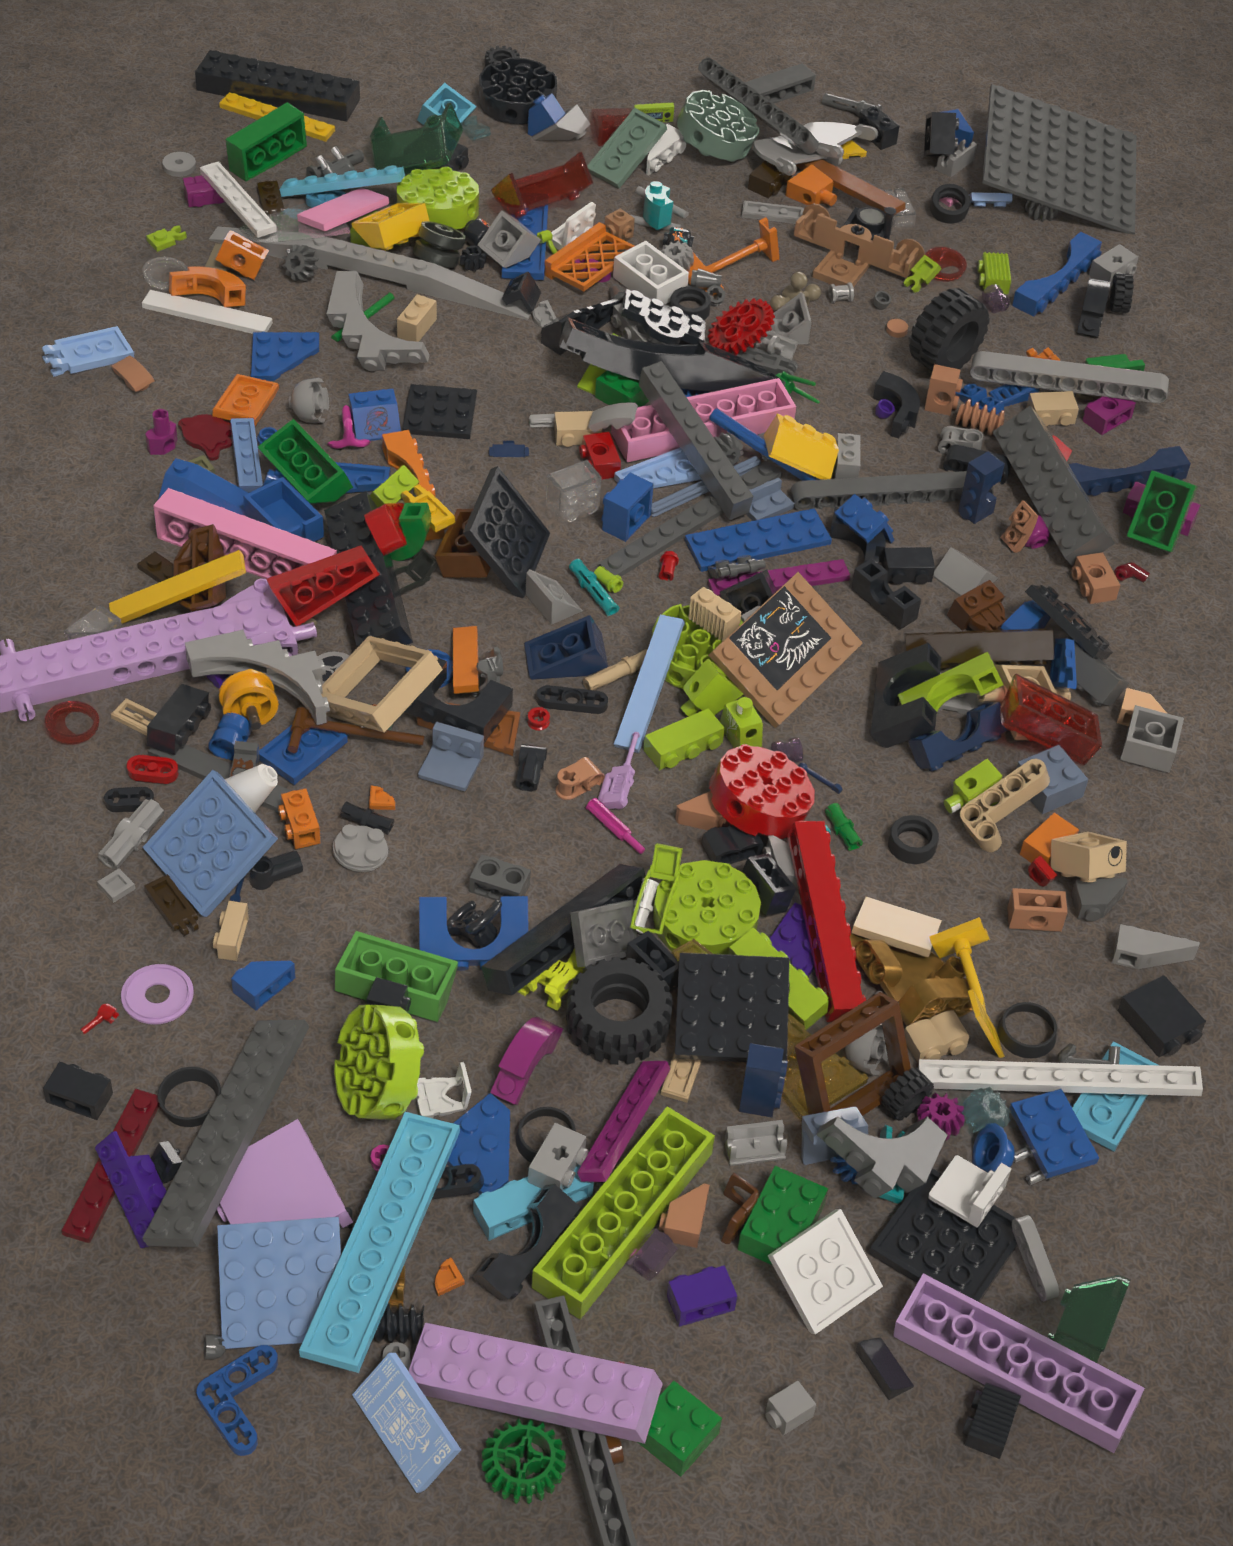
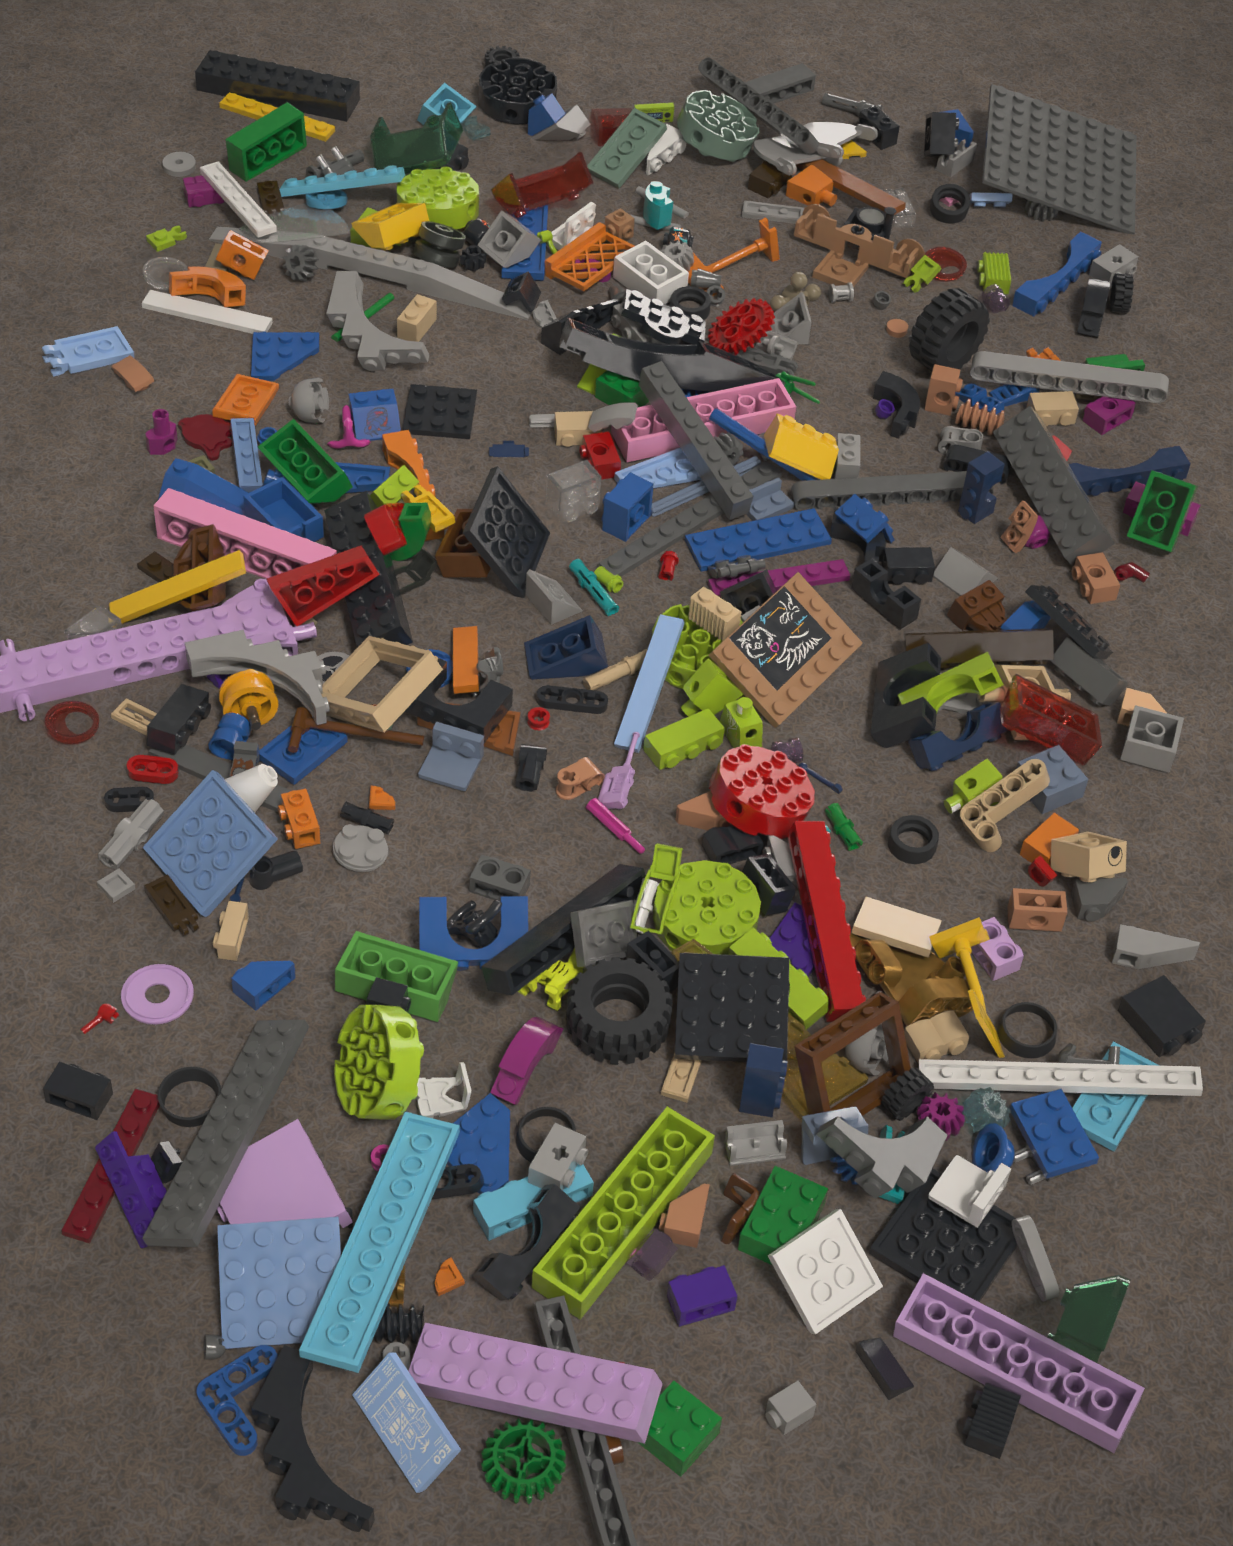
(287, 1451): none -> black arch
(343, 209): bright pink tile -> none
(623, 1121): magenta plate -> none
(999, 954): none -> lavender brick
(1064, 665): blue wing -> none

